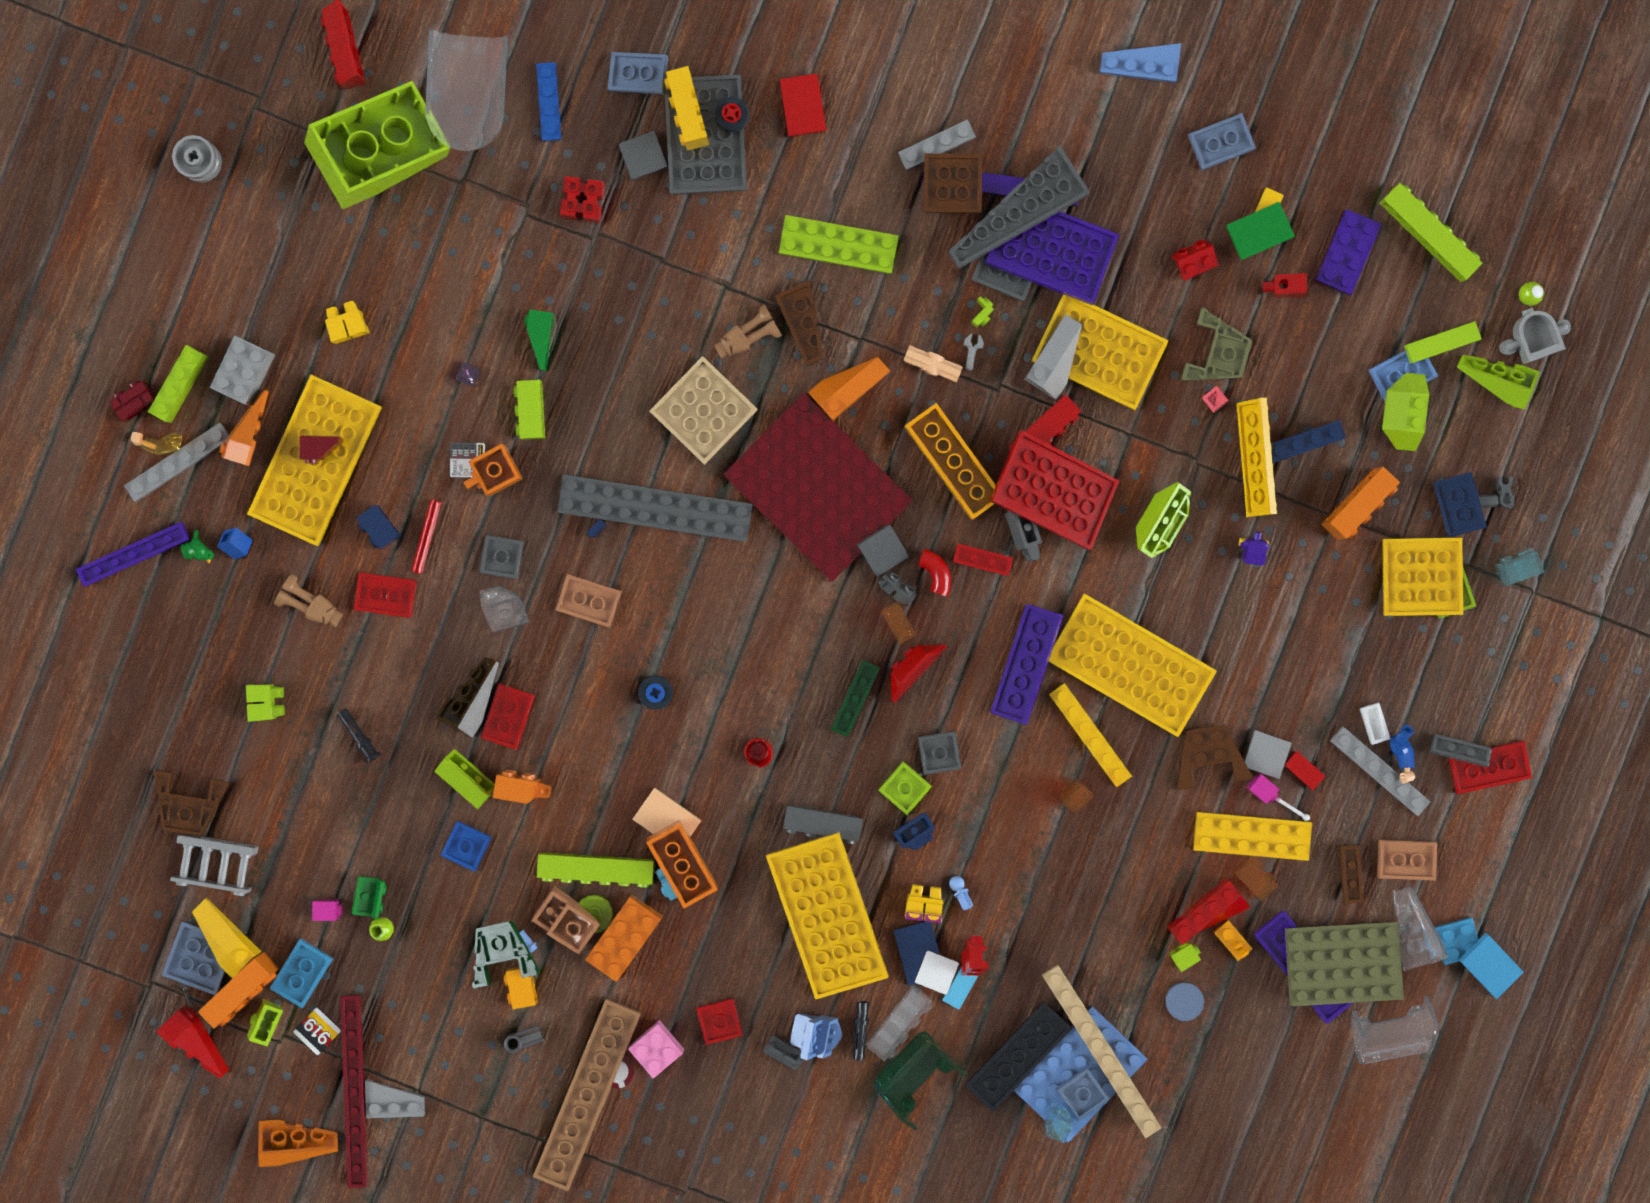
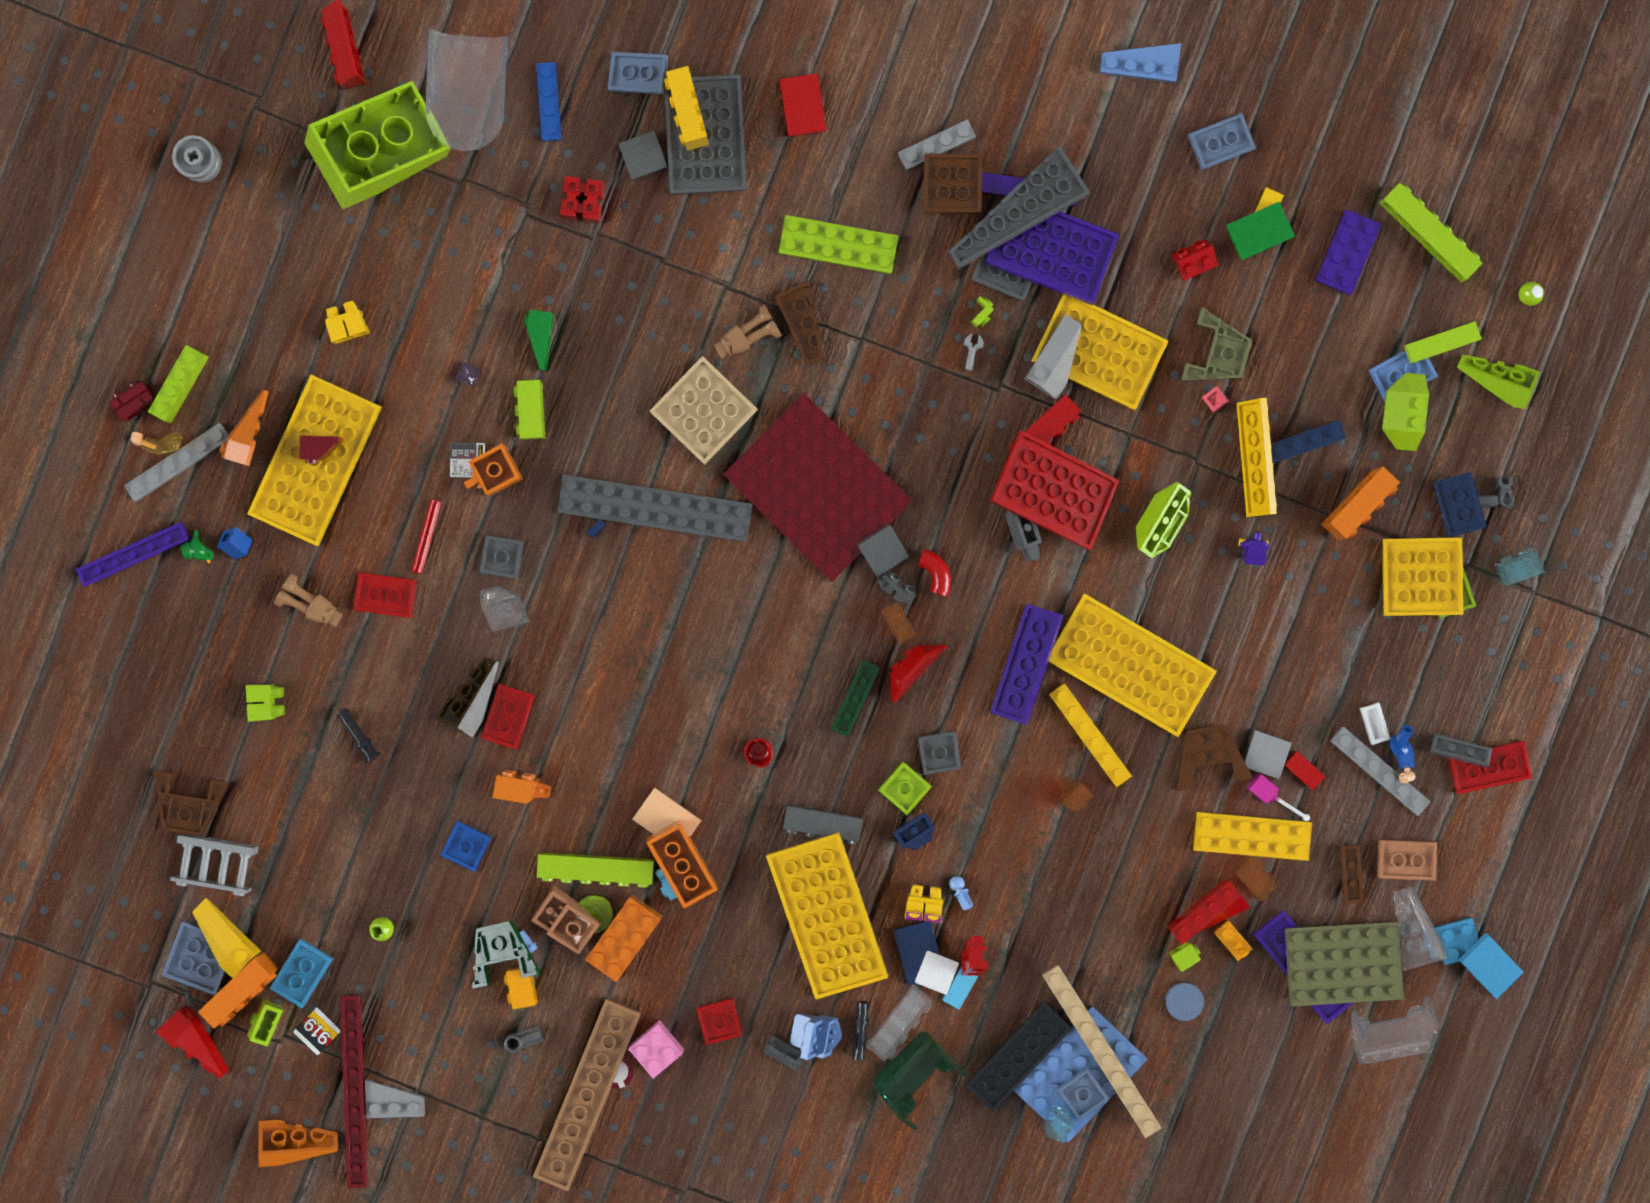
(242, 371): light grey brick -> none
(326, 909): dark pink brick -> none
(368, 896): green bracket -> none
(378, 527): dark blue brick -> none
(465, 779): lime brick -> none
(588, 600): nougat tile -> none
(661, 694): black wheel -> none
(727, 108): black wheel -> none
(843, 389): orange wedge -> none
(933, 363): light nougat piece -> none
(952, 460): light orange brick -> none
(982, 559): red plate -> none
(1295, 284): red torso -> none
(1536, 336): light grey piece -> none

